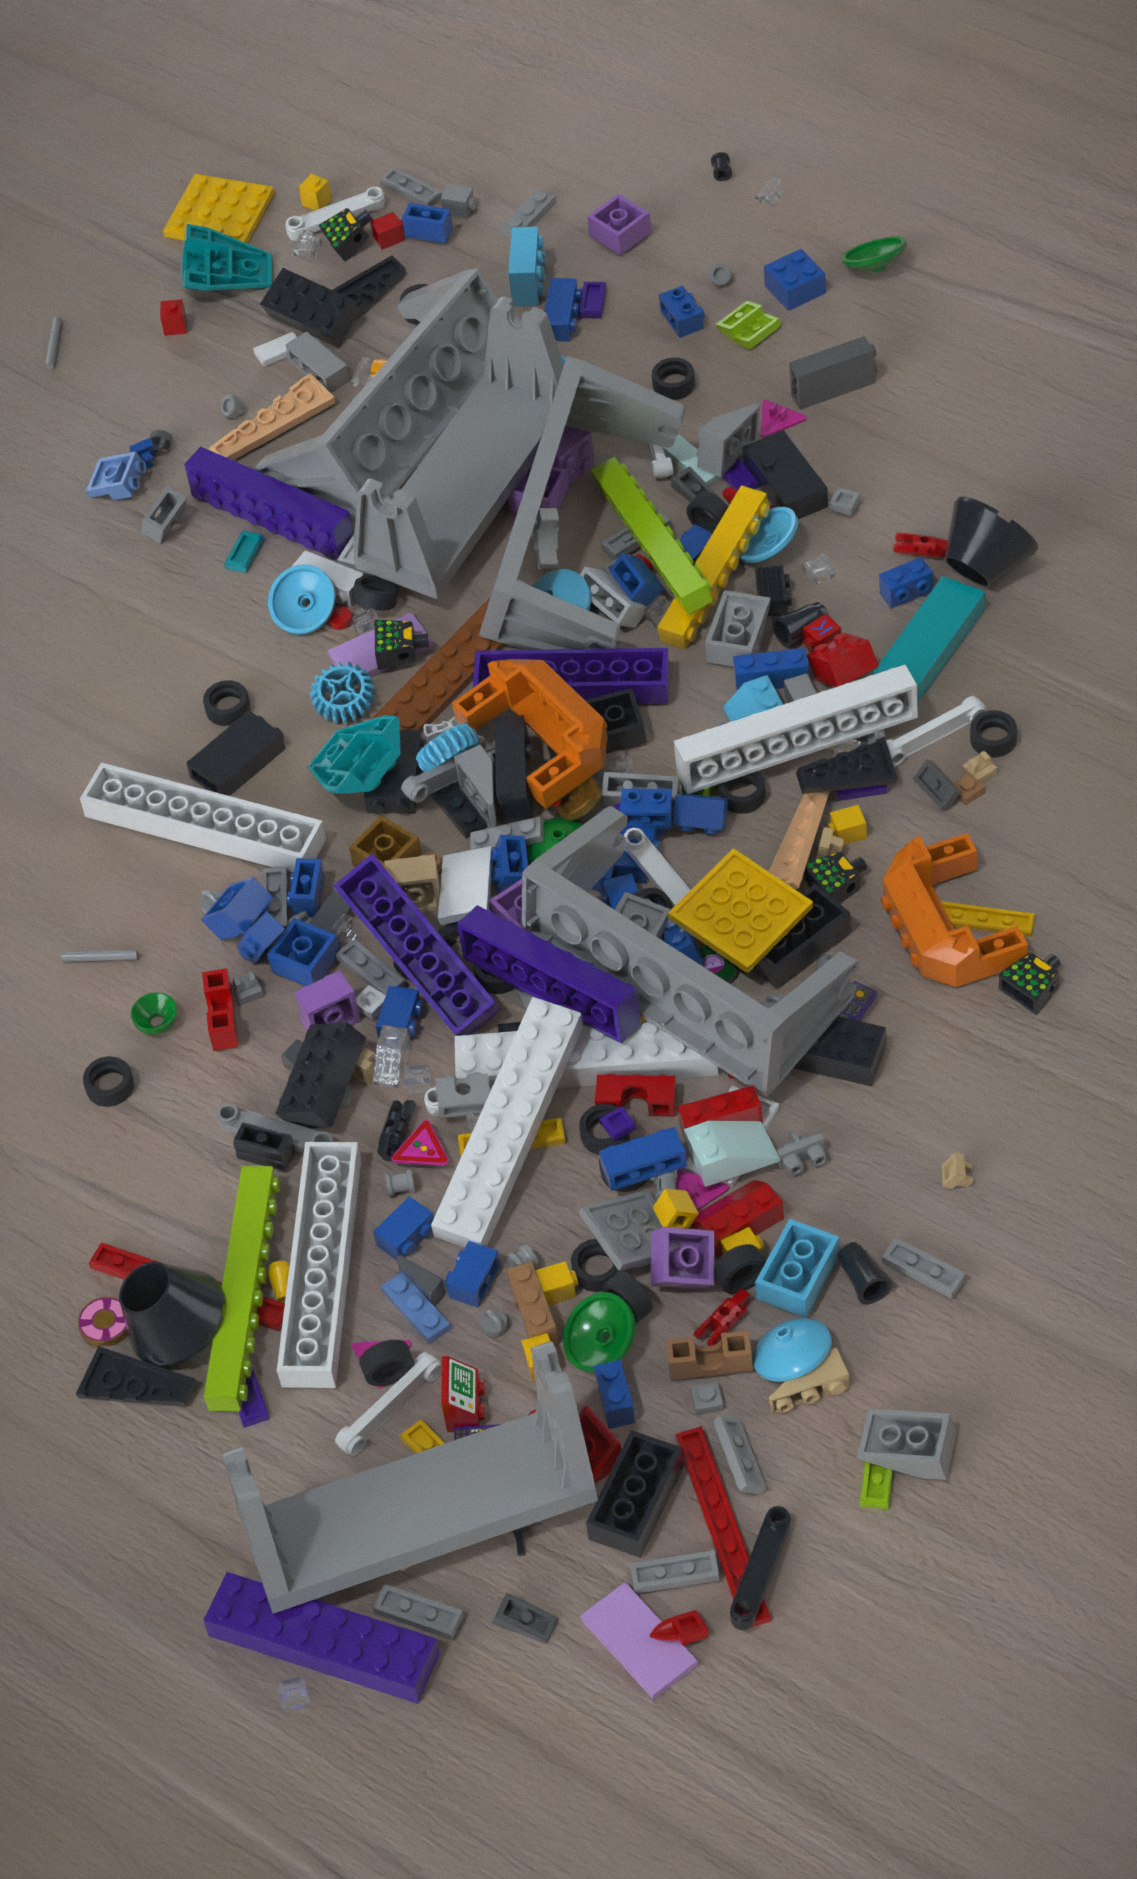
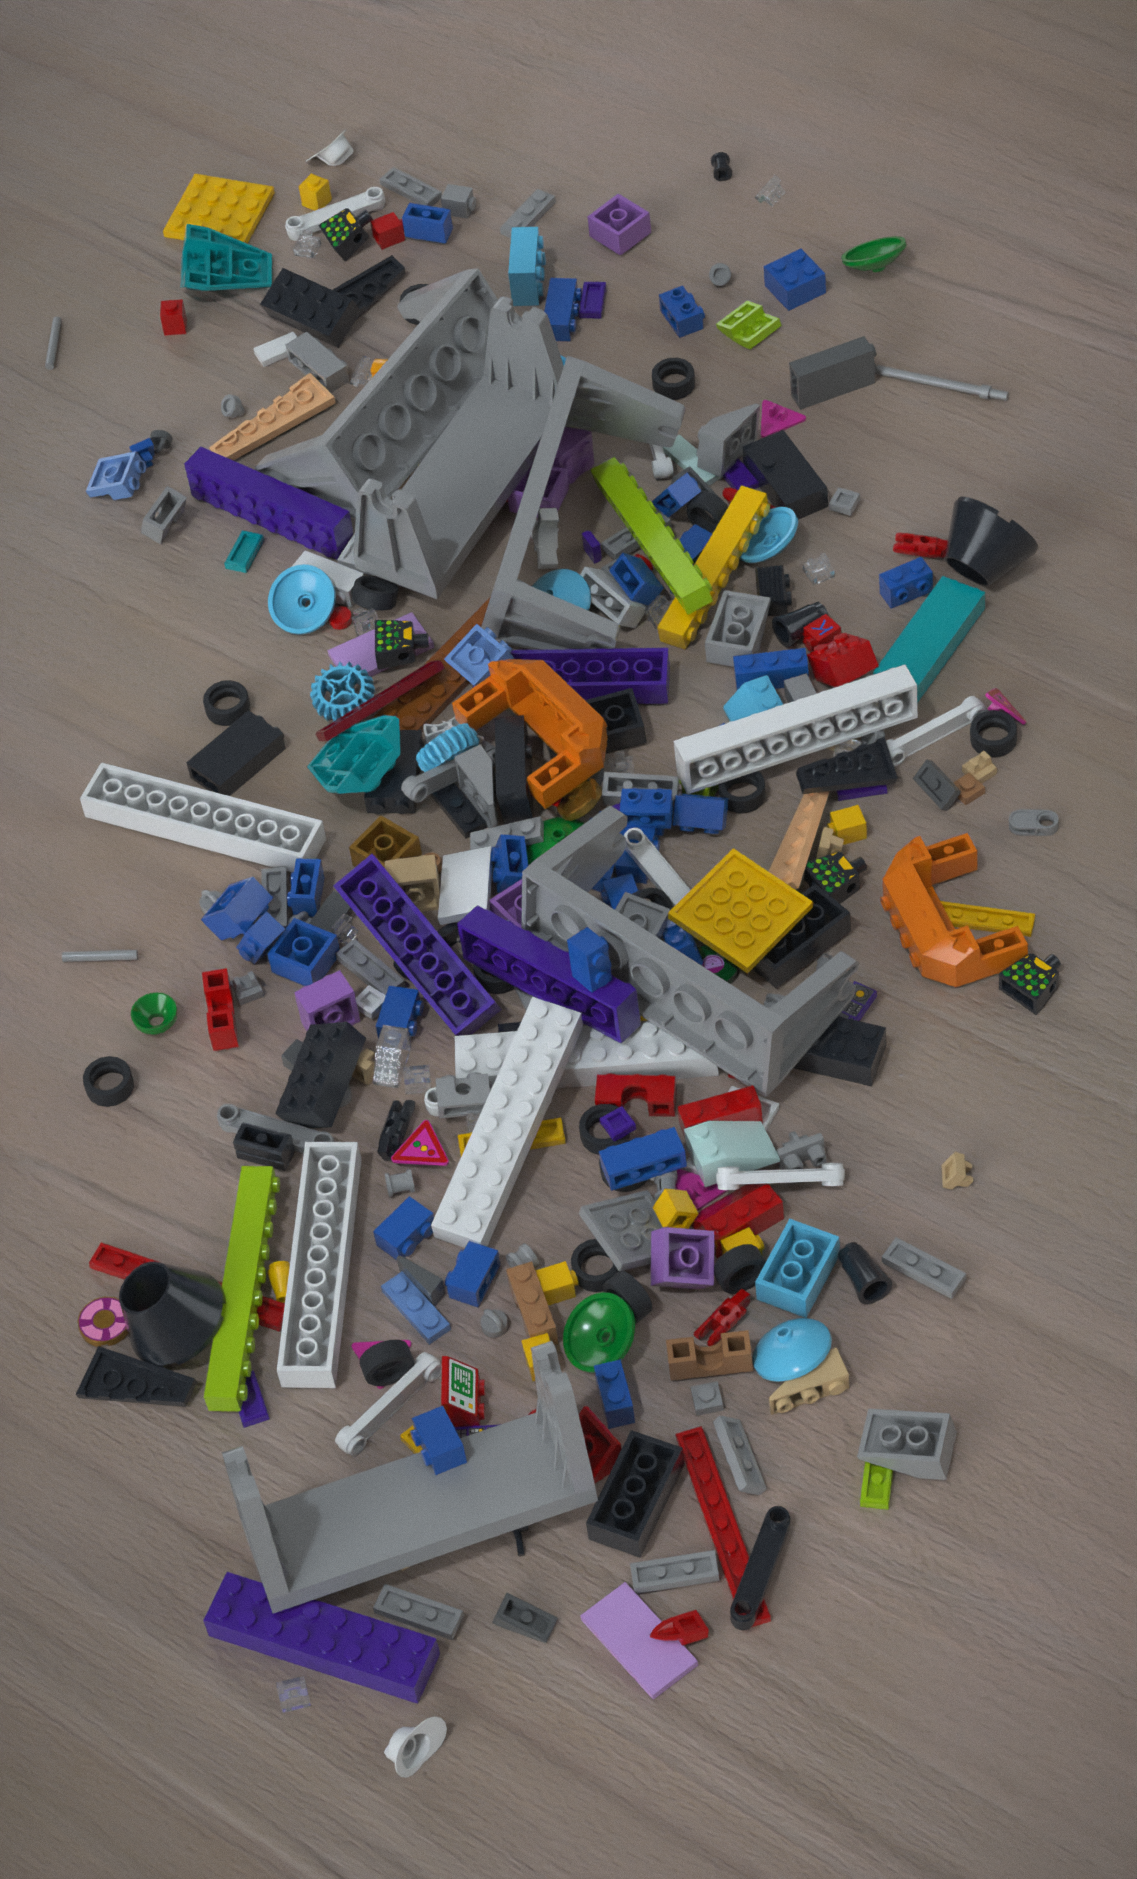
(336, 152): none -> white piece
(379, 700): none -> dark red tile
(415, 1745): none -> white piece
(438, 1440): none -> blue brick
(475, 652): none -> medium blue plate
(589, 959): none -> blue brick
(591, 546): none -> dark purple tile
(677, 495): none -> blue brick
(730, 1177): none -> white piece
(983, 391): none -> light grey bar
(1001, 702): none -> dark pink piece
(1027, 822): none -> light grey piece

